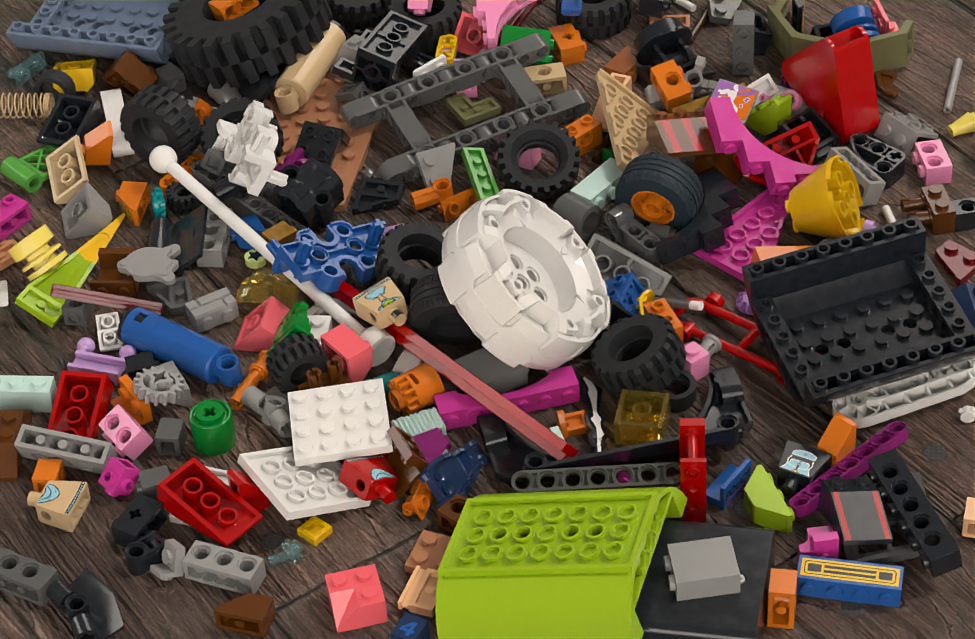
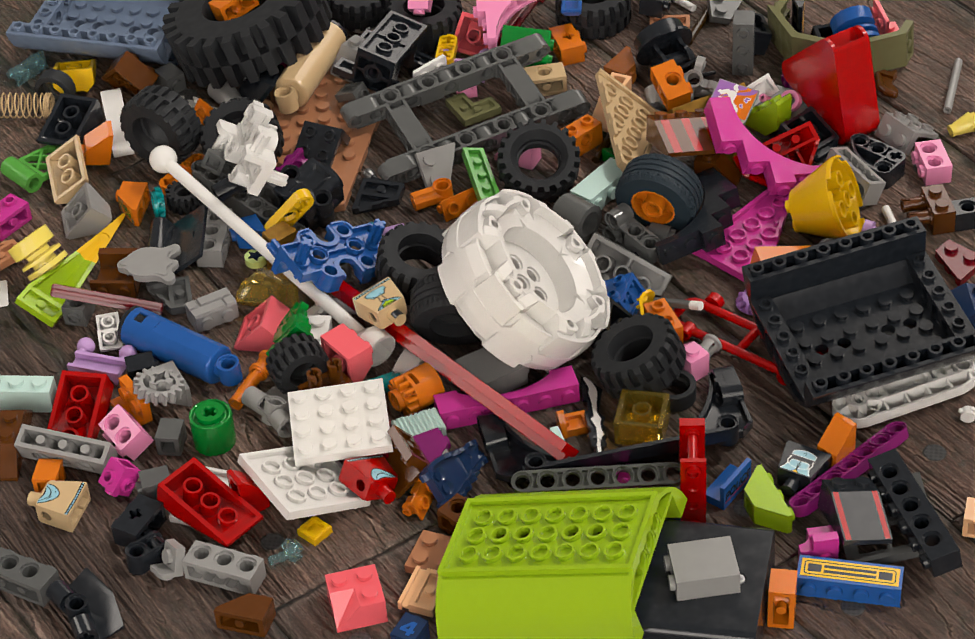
(298, 204): none -> yellow beam

